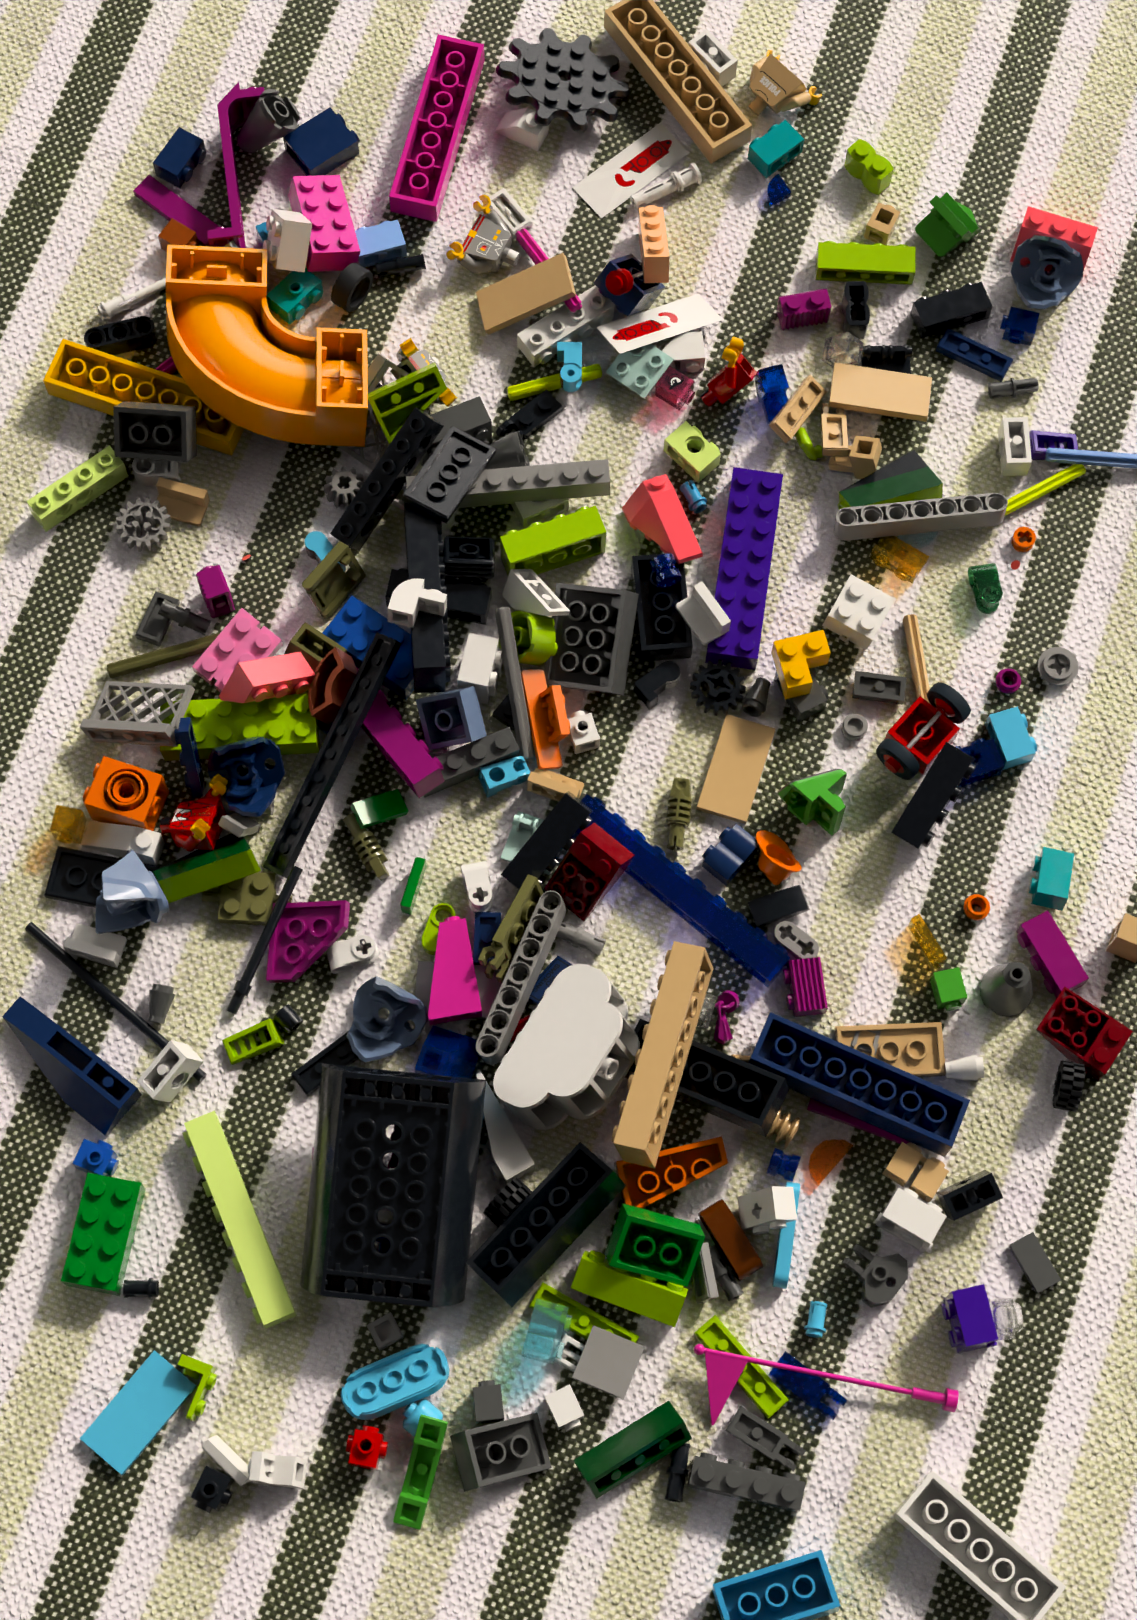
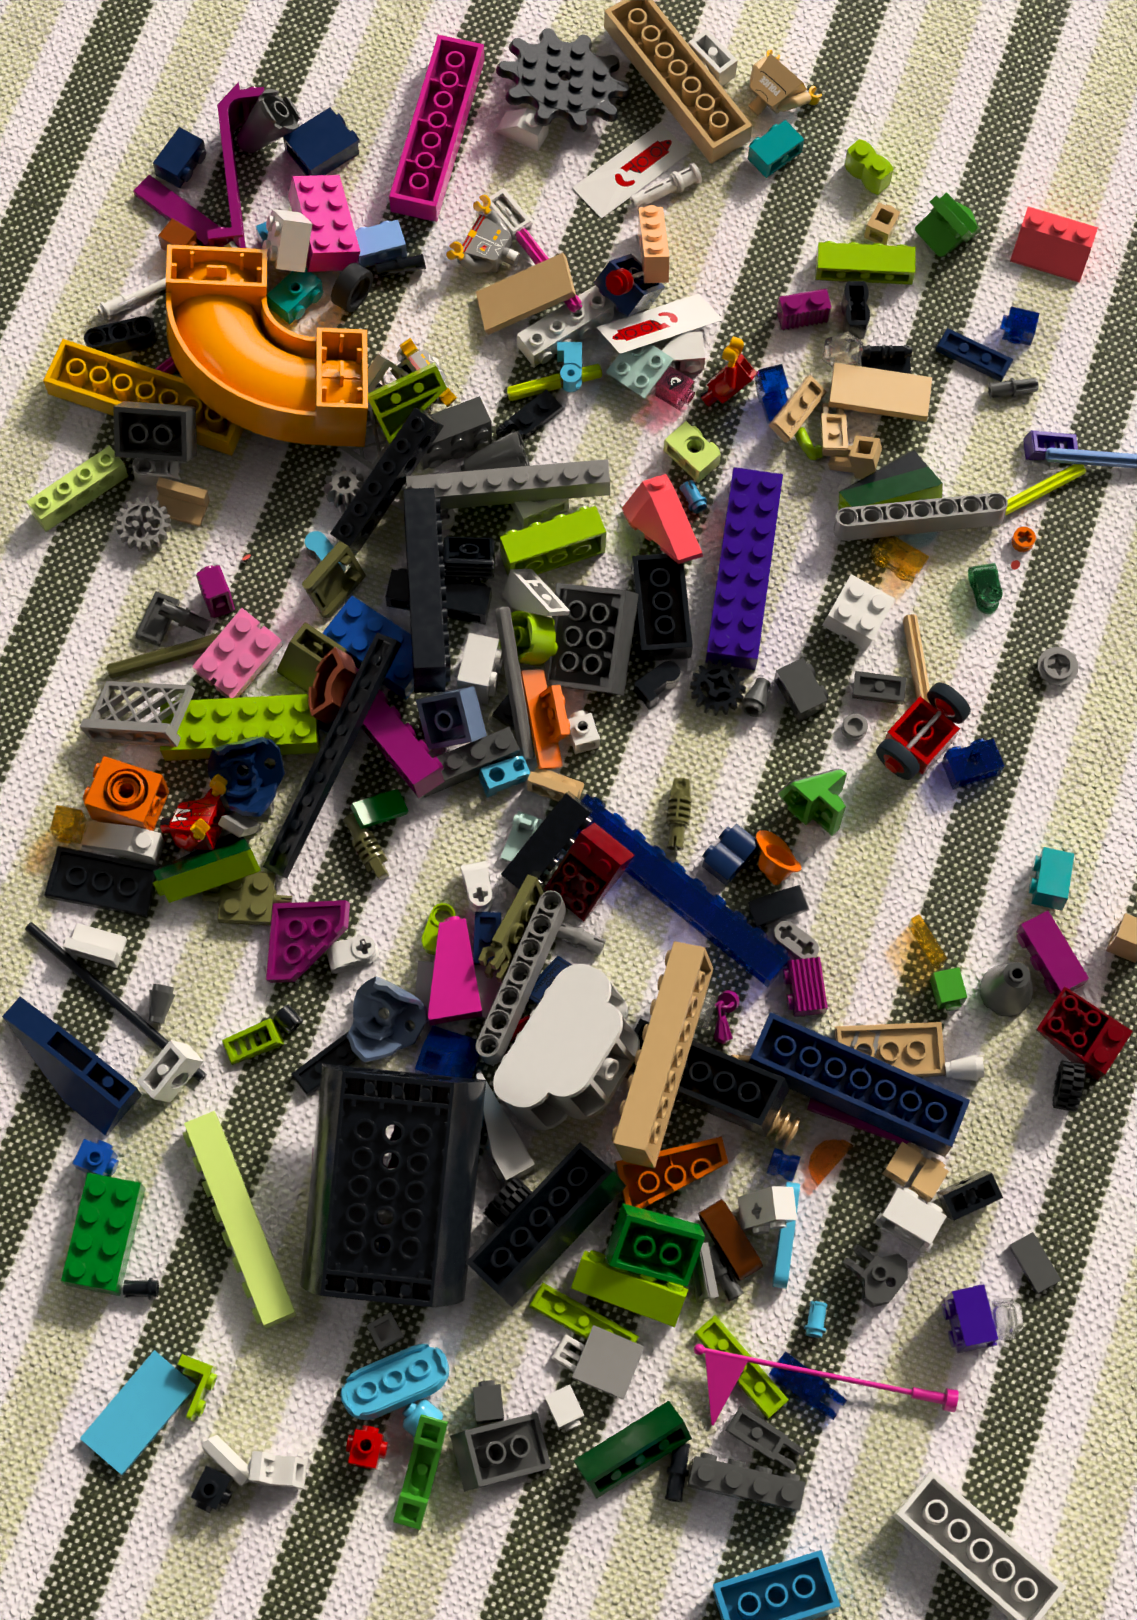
(128, 896): sand blue piece -> none
(190, 757): dark blue plate -> none
(243, 986): black bar -> none
(268, 678): coral slope -> none
(412, 597): white brick -> none
(413, 885): green tile -> none
(449, 474): black tile -> none
(545, 1332): clear light blue brick -> none
(665, 570): clear blue wheel -> none
(704, 614): white panel -> none
(735, 769): tan tile -> none
(777, 190): clear blue tile -> none
(795, 657): yellow brick -> none
(934, 795): black brick -> none
(951, 309): black brick -> none
(979, 900): orange plate -> none
(1011, 675): magenta plate -> none
(1011, 737): medium azure brick -> none
(1014, 446): white brick -> none
(1046, 288): sand blue piece -> none

